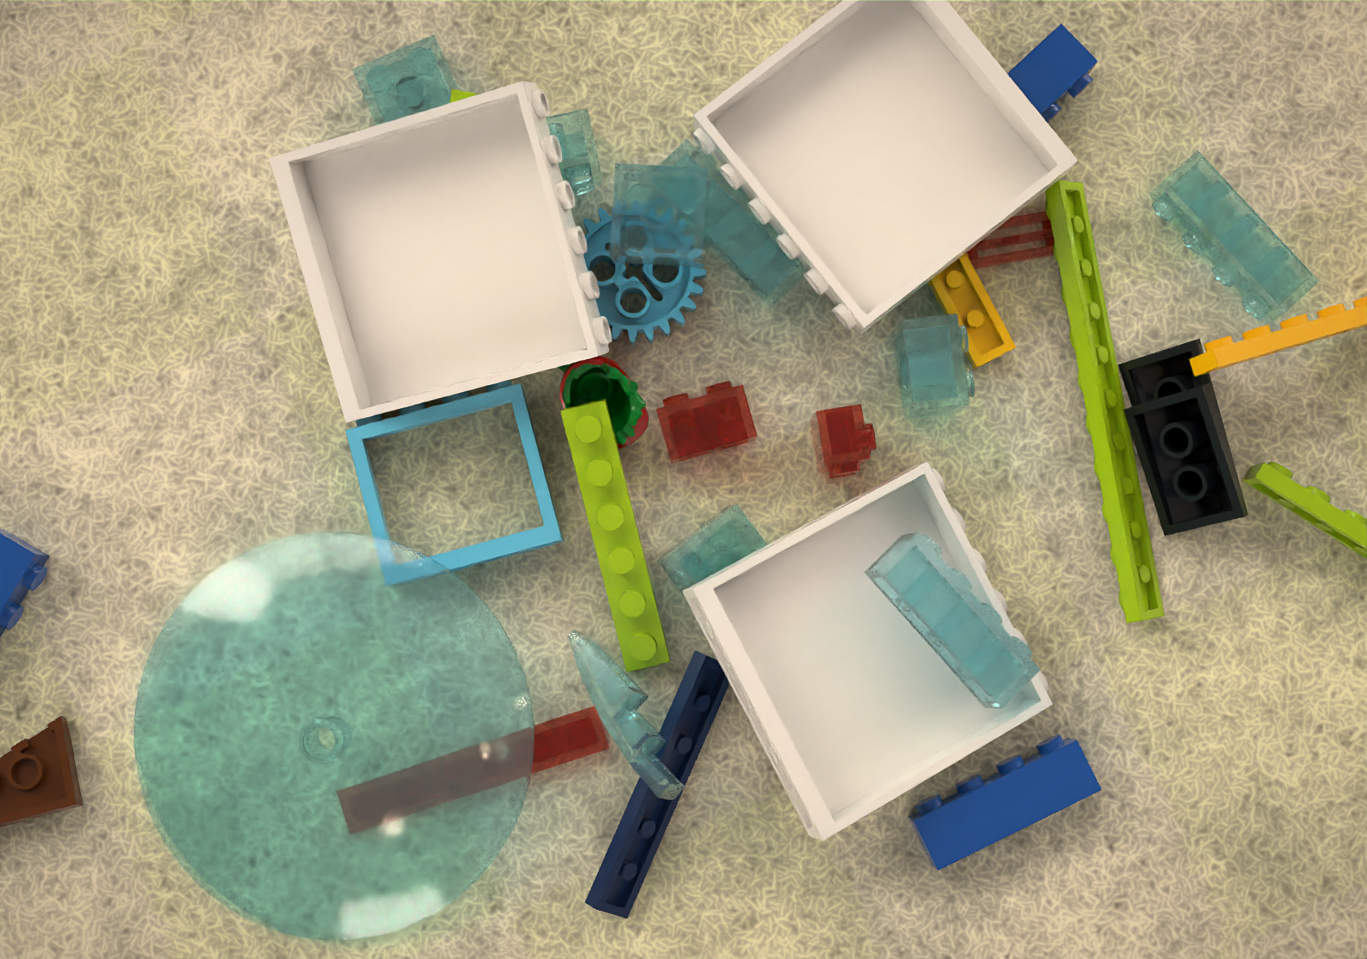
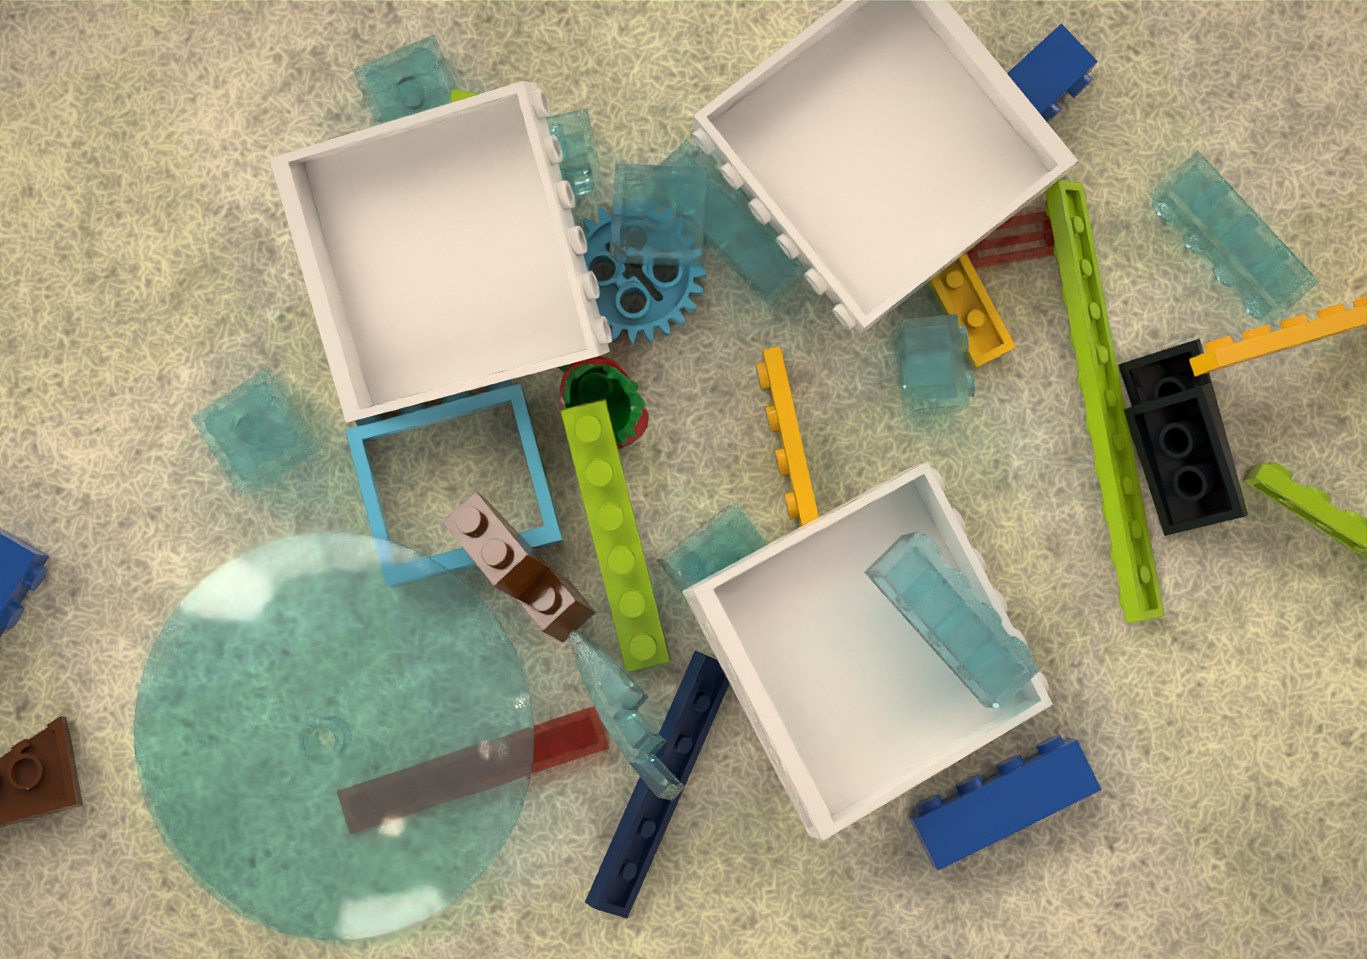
(257, 432): none -> clear light blue brick
(518, 568): none -> arch
(706, 422): clear red brick -> none
(782, 418): none -> yellow plate
(841, 440): clear red brick -> none

